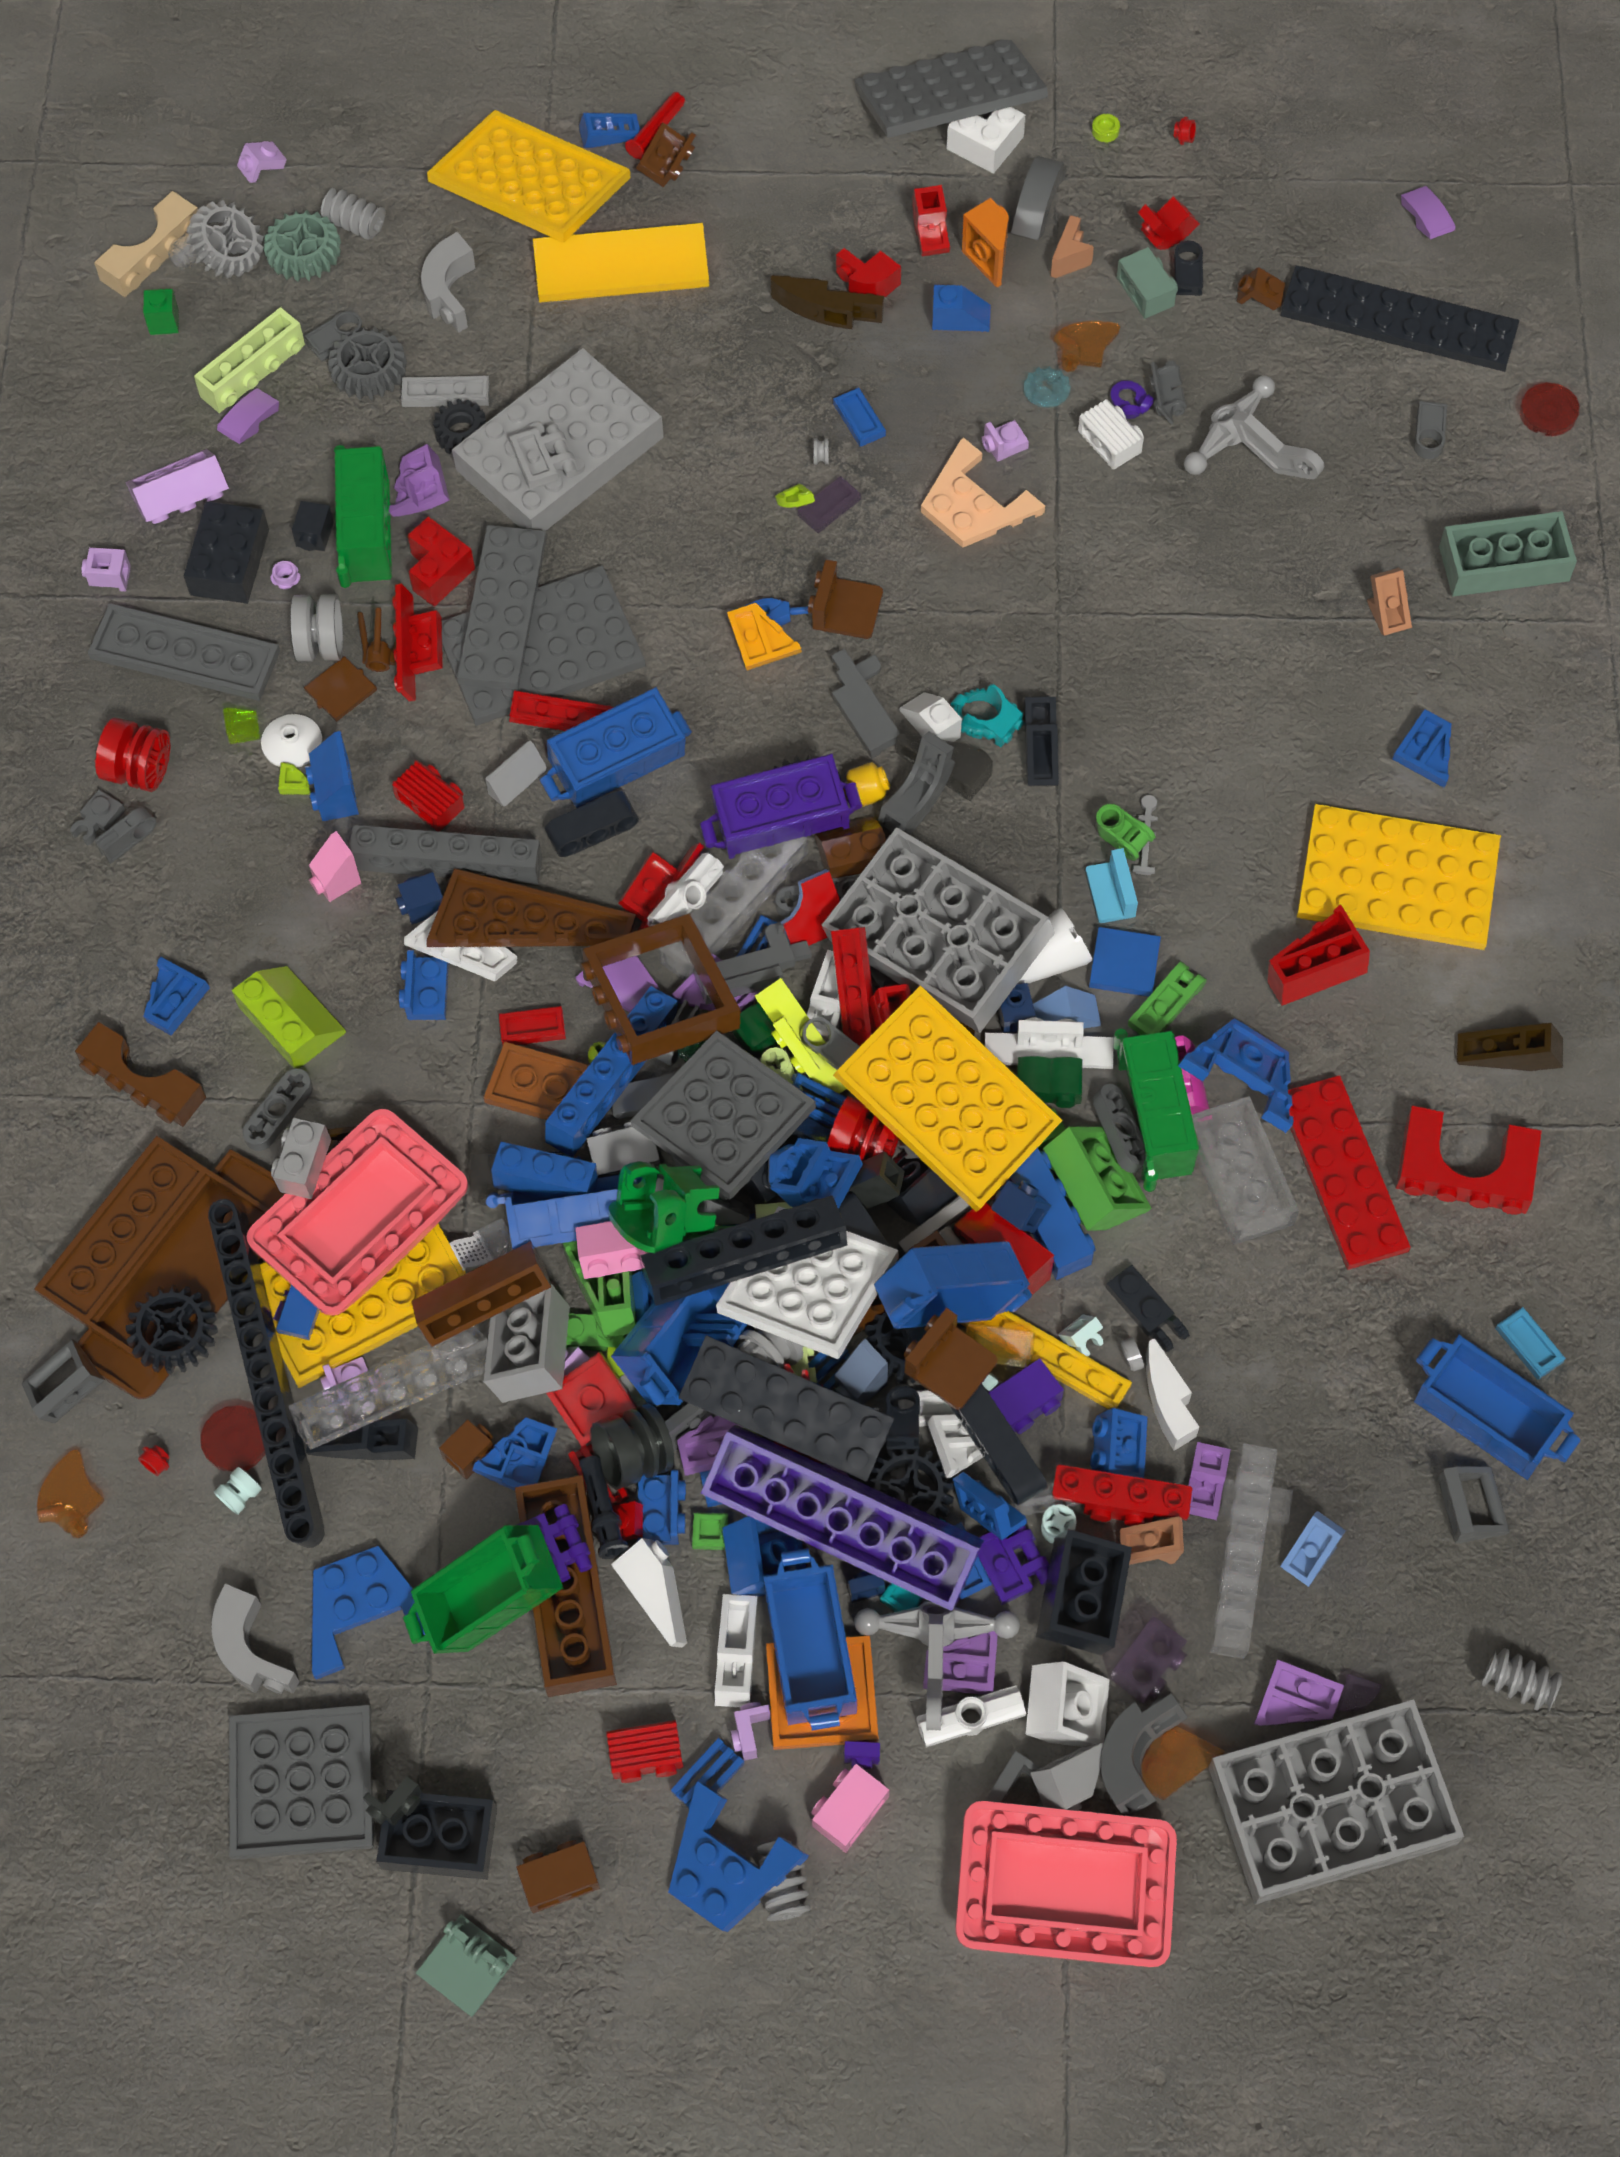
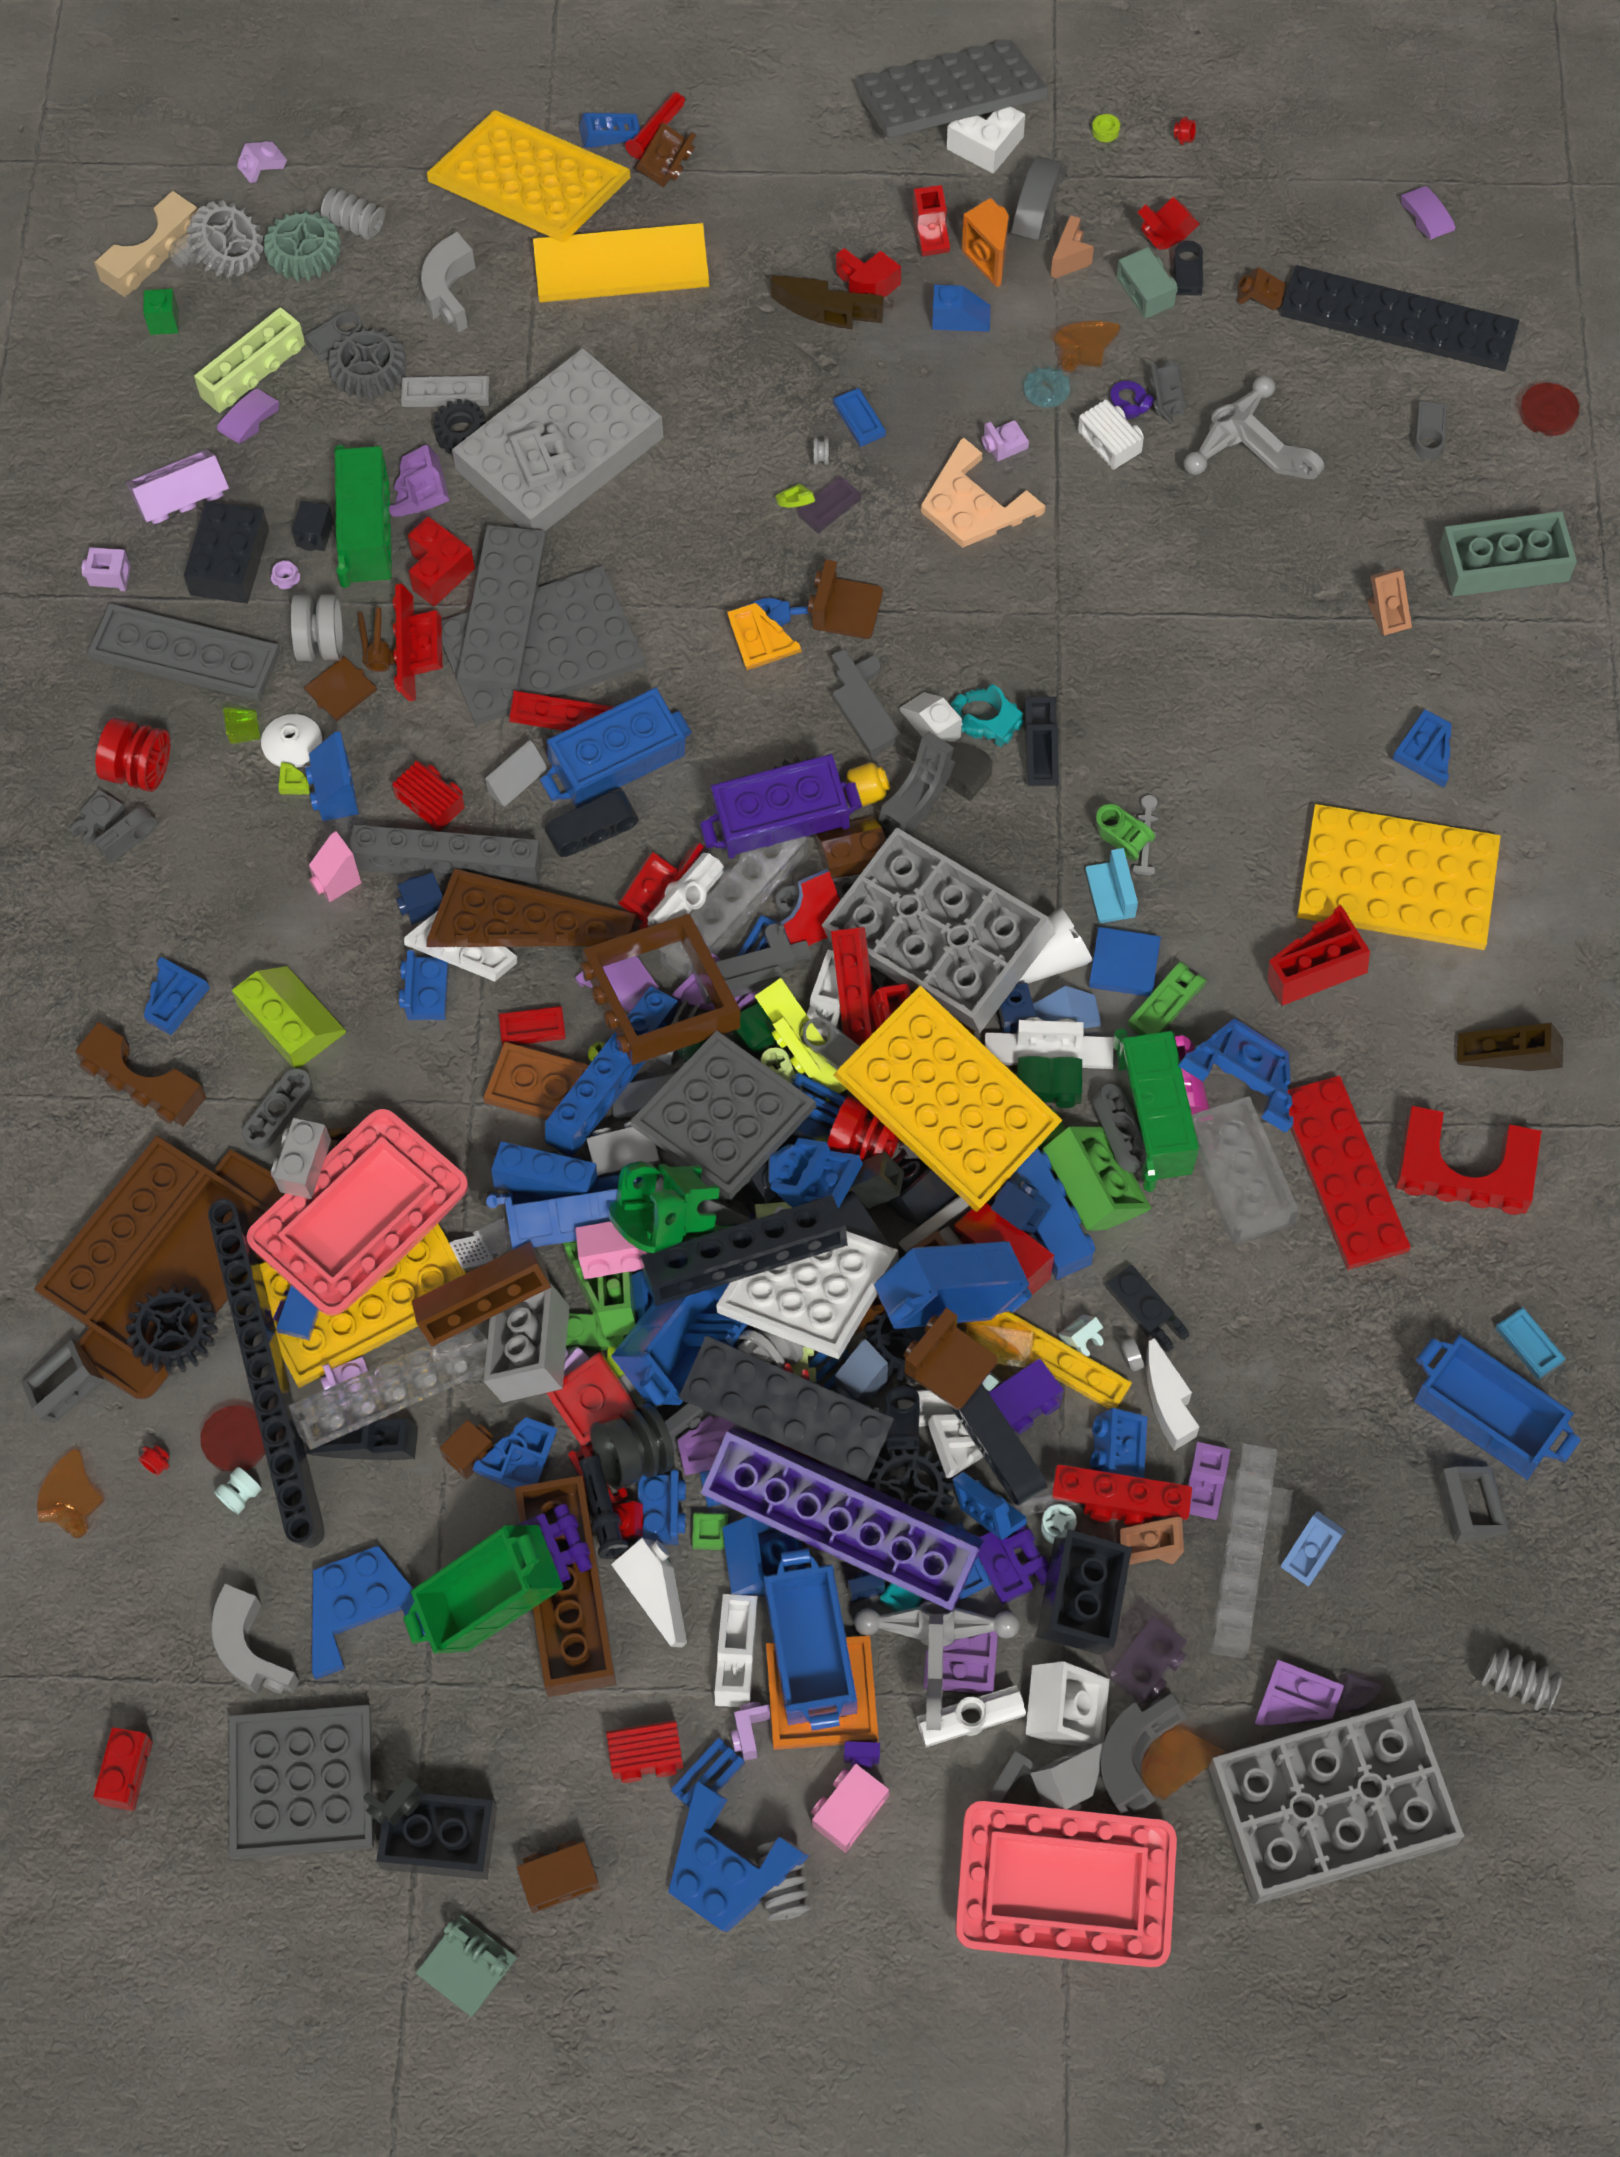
(123, 1769): none -> red brick

